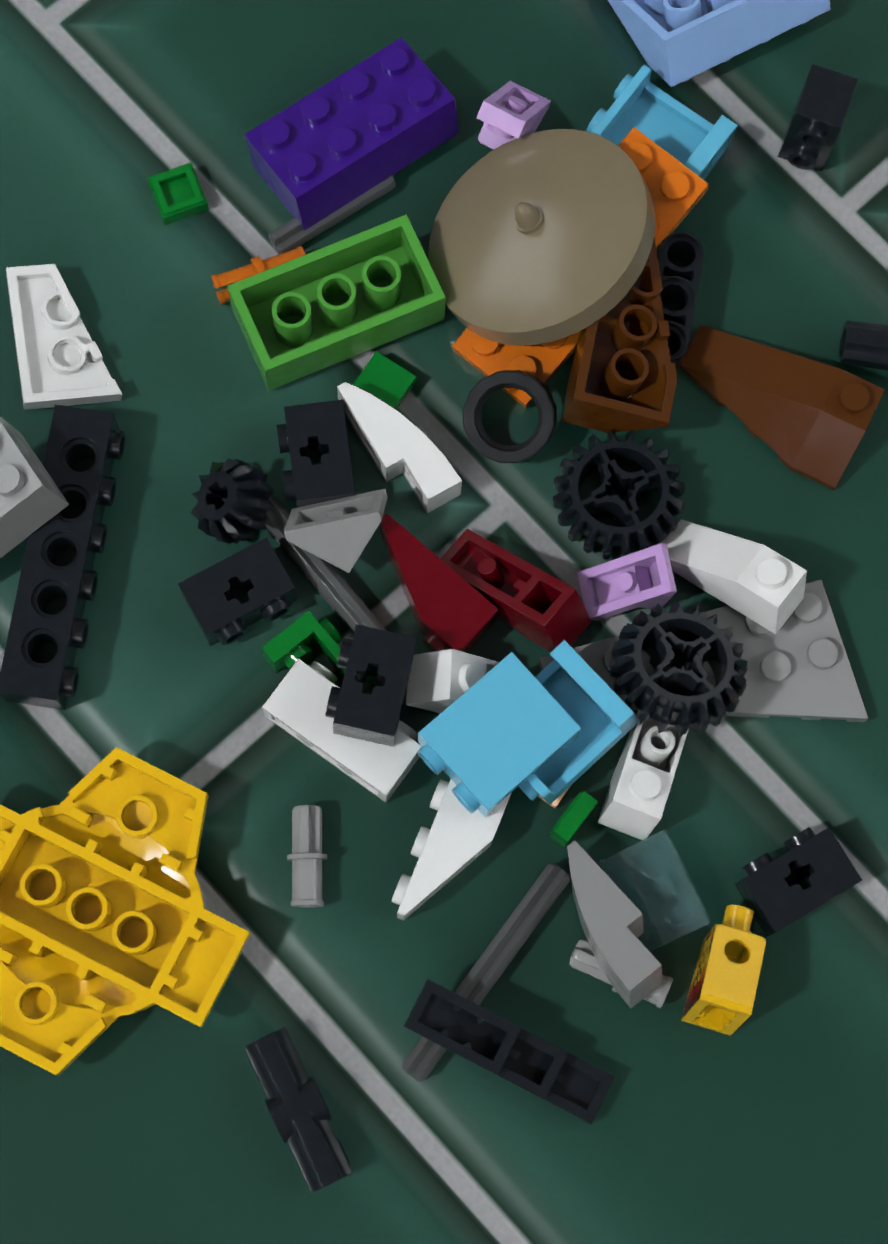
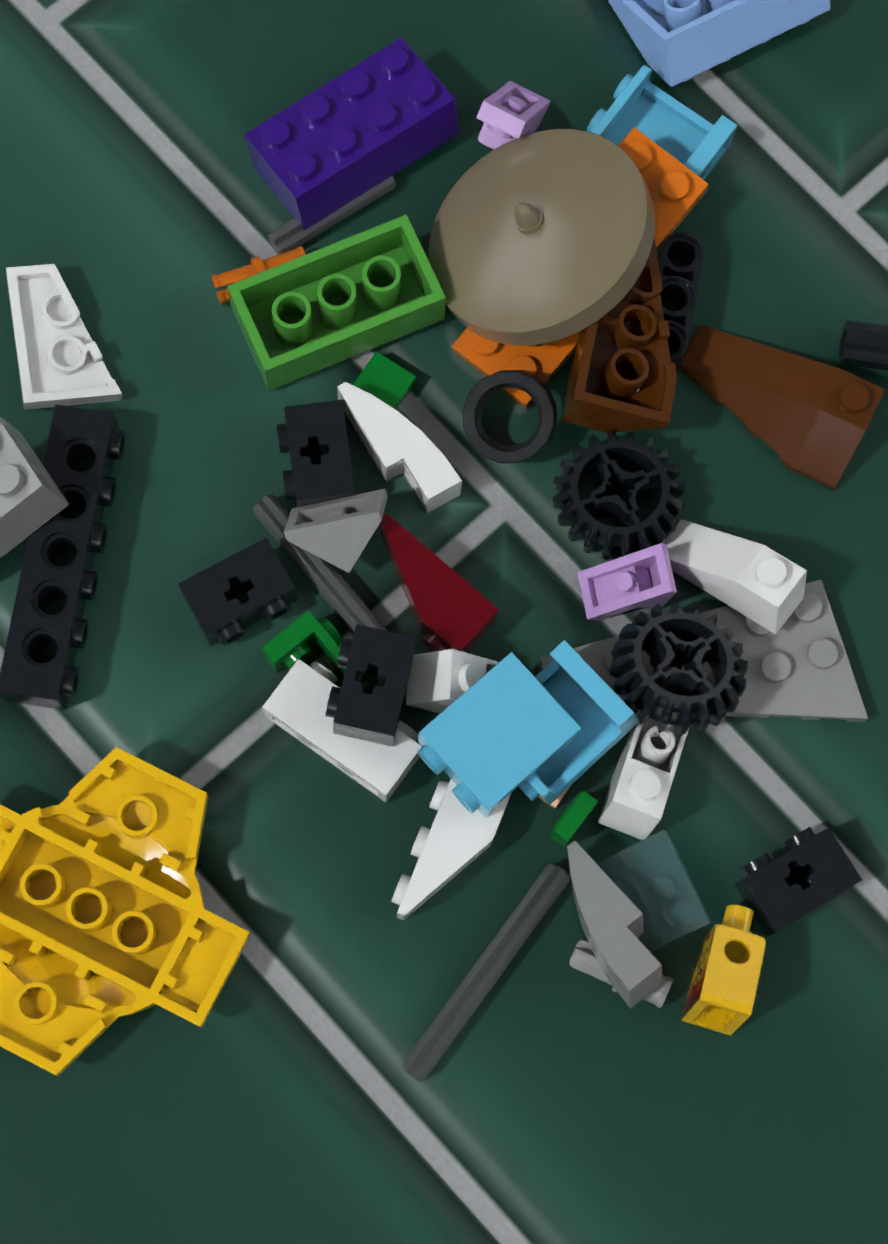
(177, 193): green tile -> none
(232, 501): black gear -> none
(298, 1109): black piece -> none
(307, 856): light grey axle -> none
(509, 1051): black slope -> none
(525, 595): dark red slope -> none
(817, 118): black brick -> none

